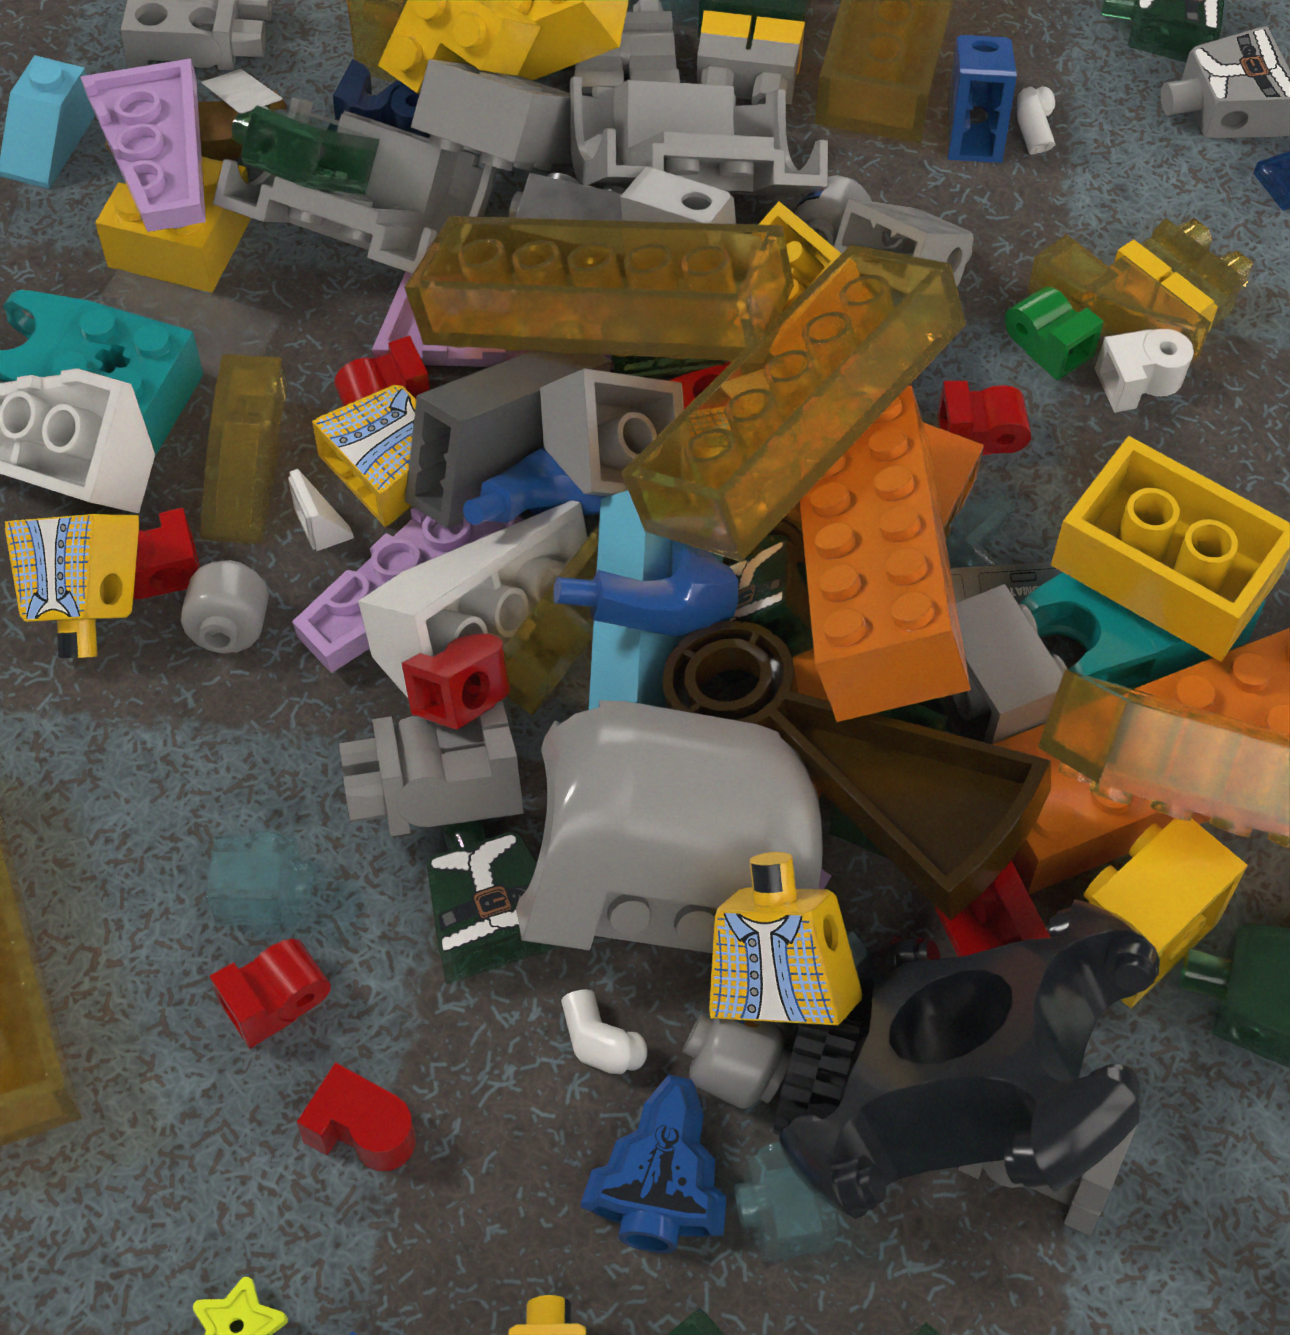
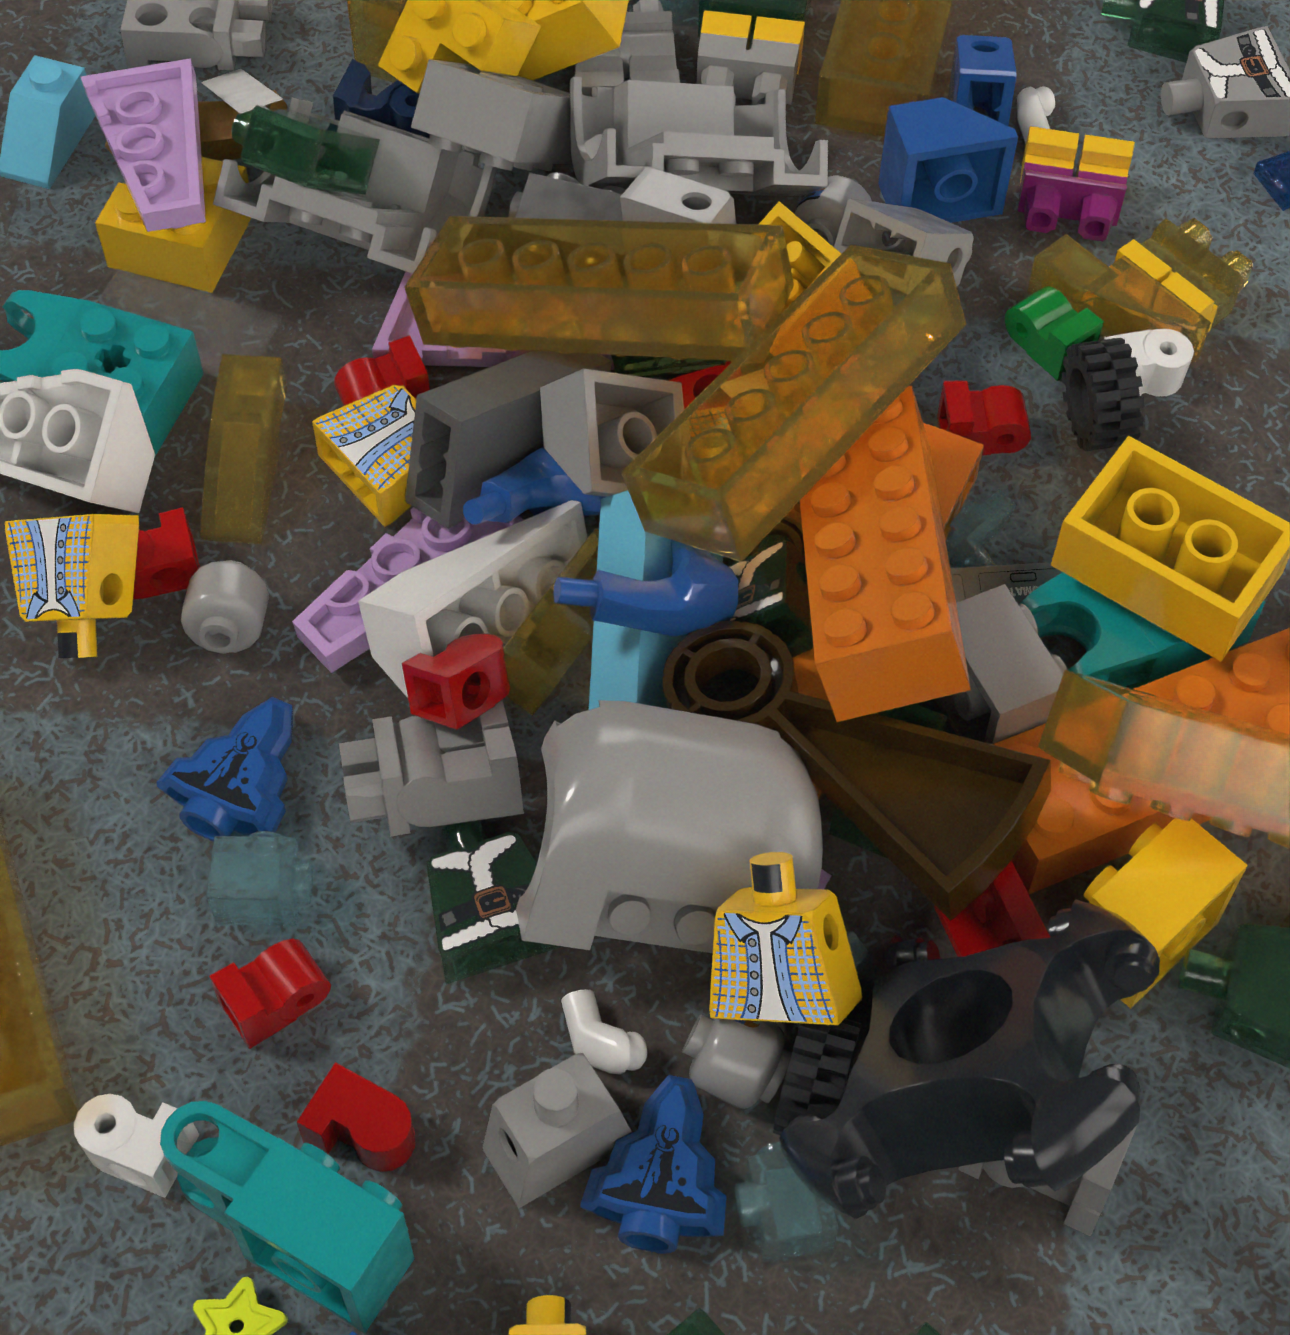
(129, 1143): none -> white leg
(235, 777): none -> blue rock
(294, 1212): none -> teal brick
(318, 518): white slope -> none
(557, 1127): none -> light grey torso
(946, 160): none -> blue slope
(1090, 197): none -> magenta hips
(1102, 393): none -> black tyre

